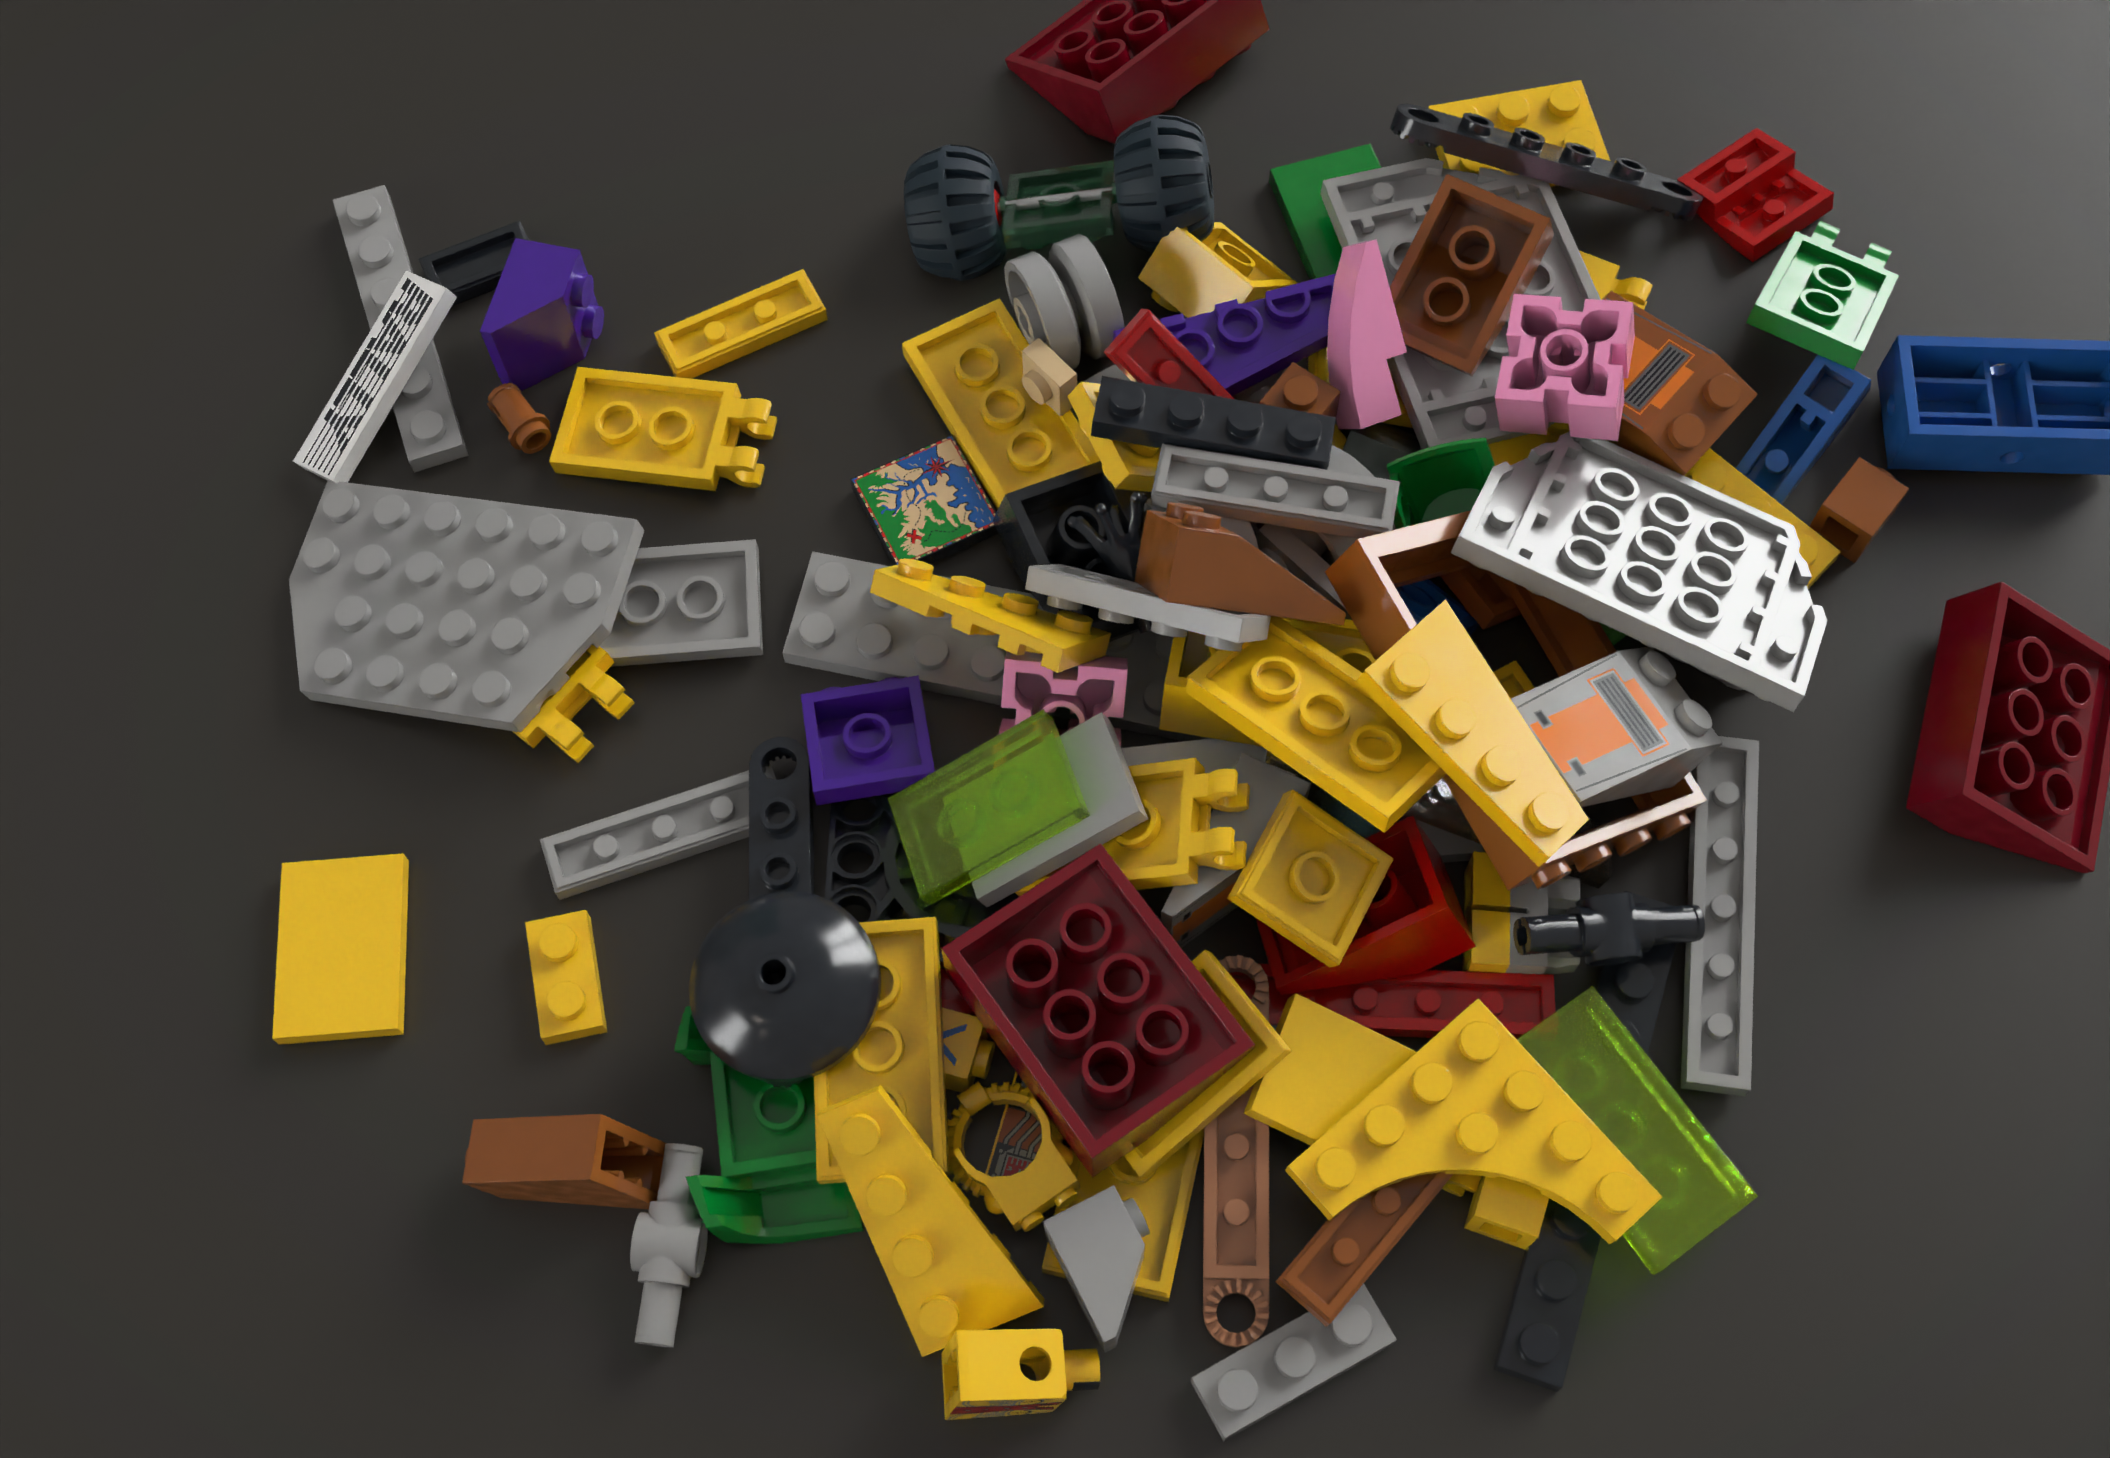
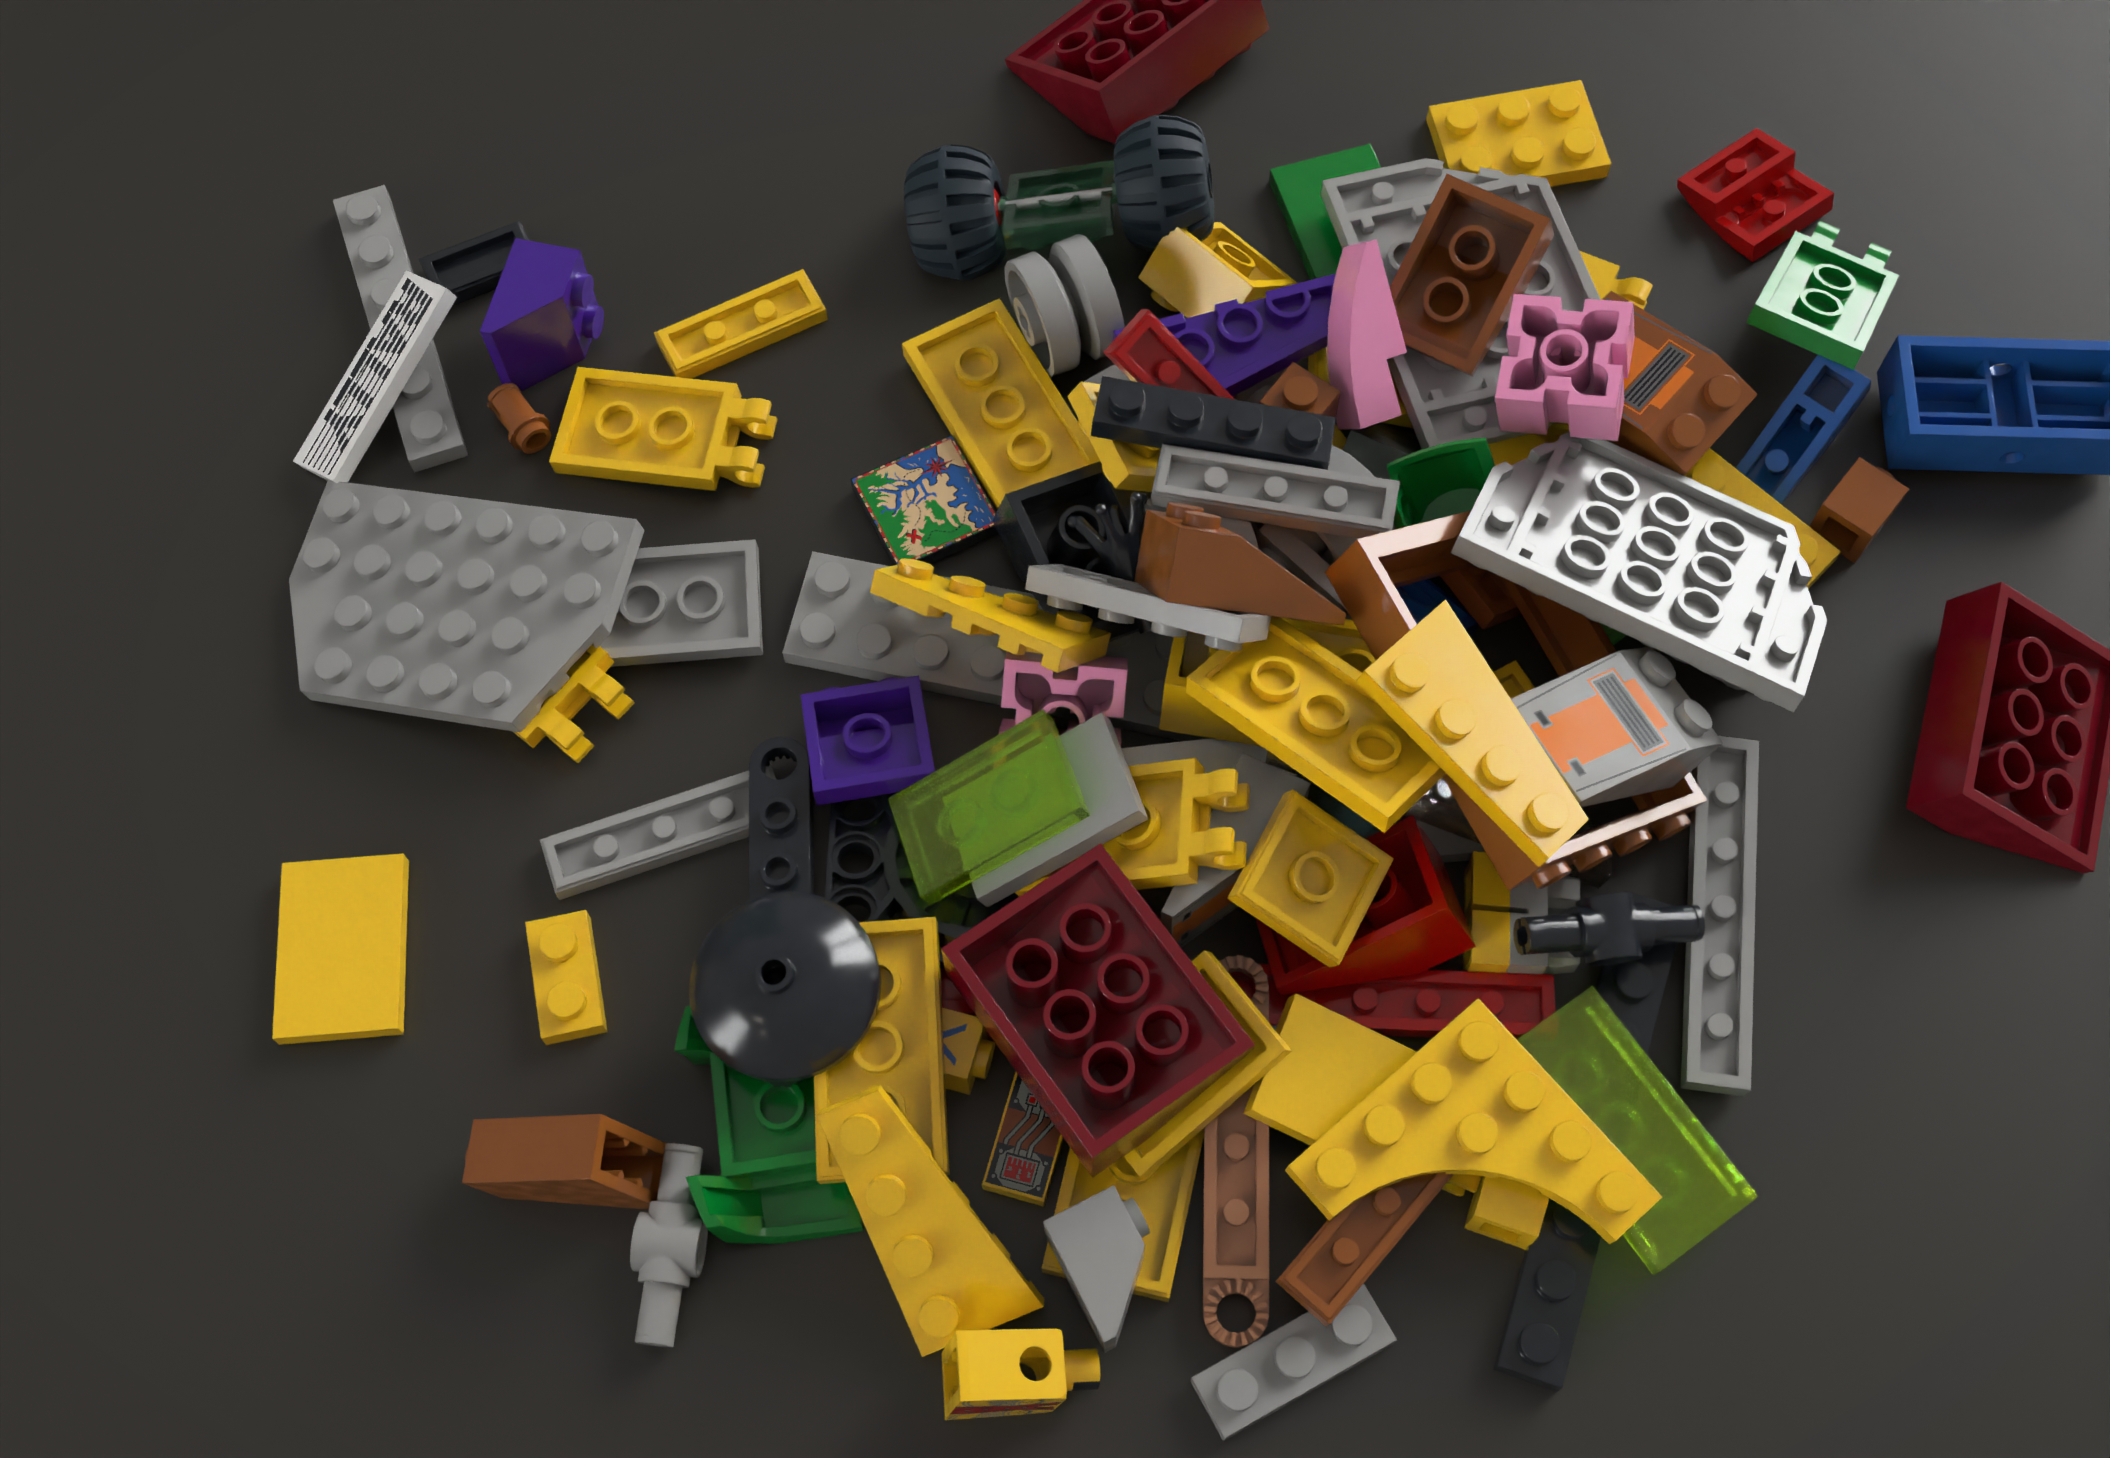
(1029, 1192): yellow piece -> none
(1047, 377): tan plate -> none
(1529, 155): black plate -> none

